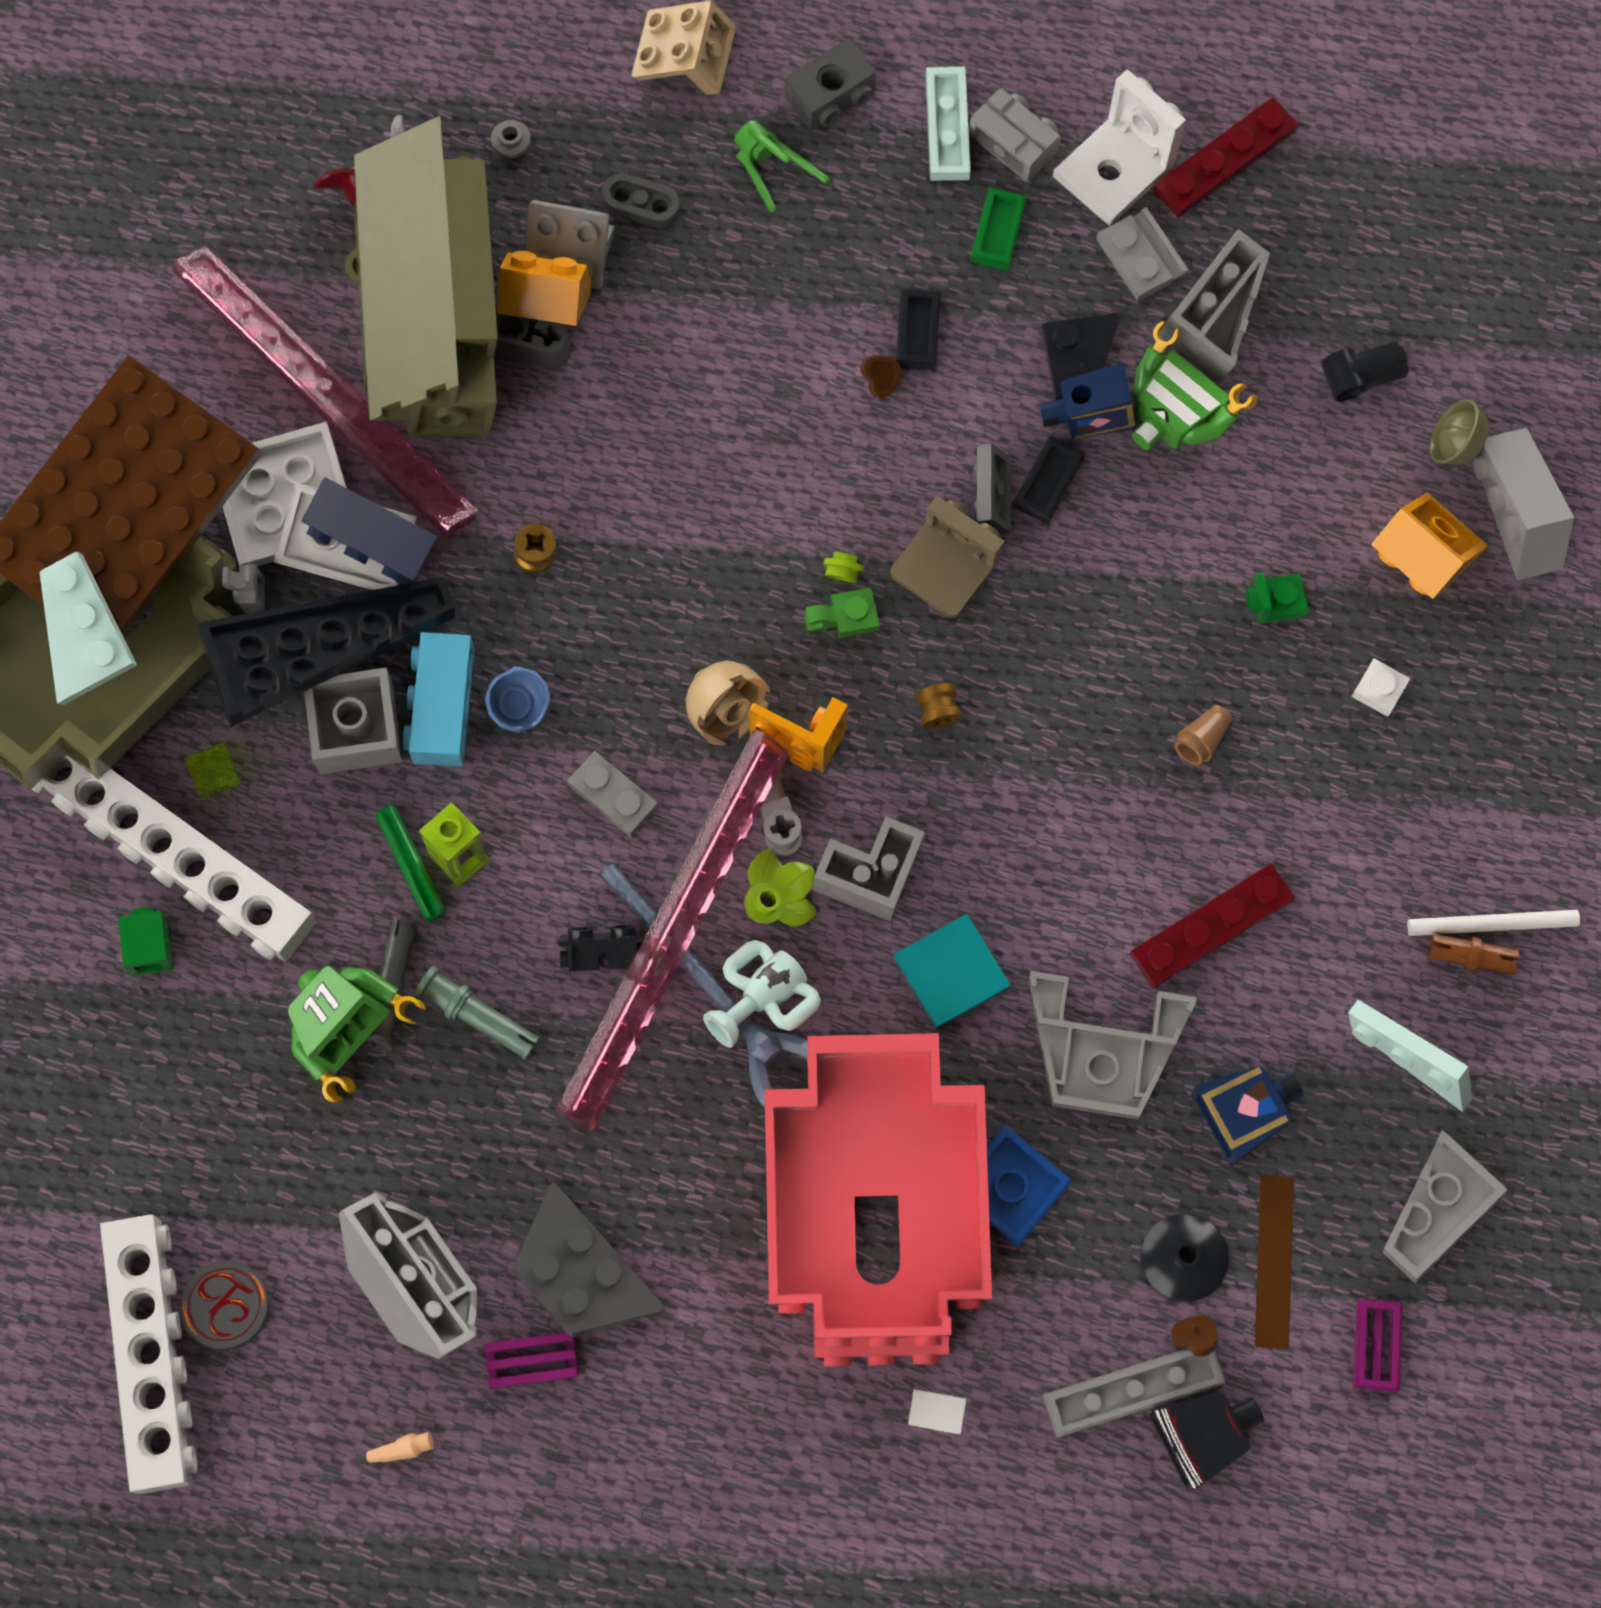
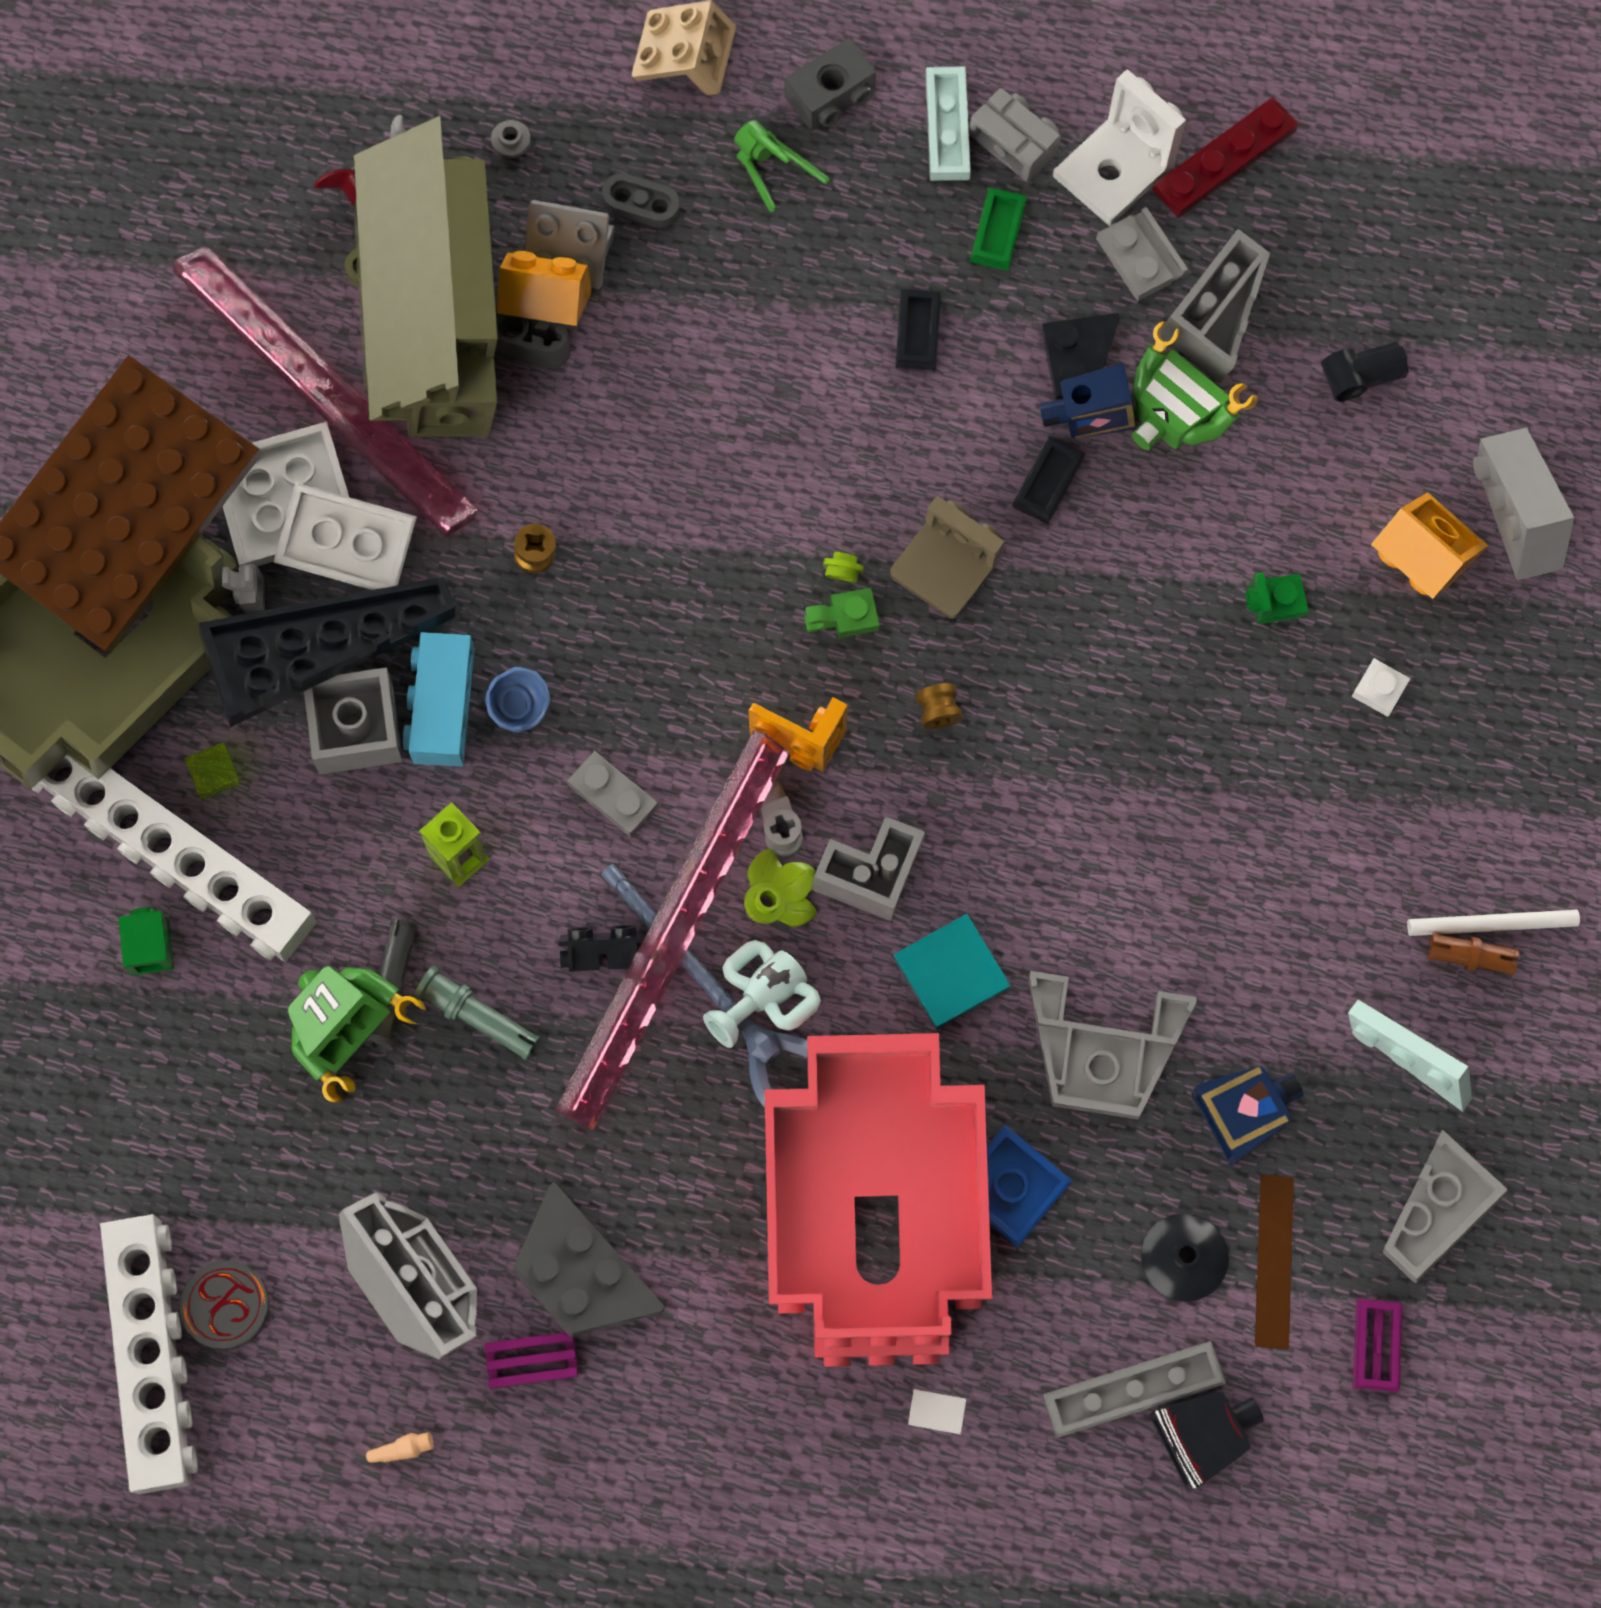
(81, 630): light aqua wing -> none
(368, 531): dark blue brick -> none
(410, 863): green axle -> none
(721, 700): tan cylinder -> none
(881, 373): reddish brown piece -> none
(993, 488): dark grey plate -> none
(1196, 1334): reddish brown piece -> none
(1201, 737): medium nougat cone -> none
(1212, 925): dark red plate -> none
(1459, 434): olive hat -> none

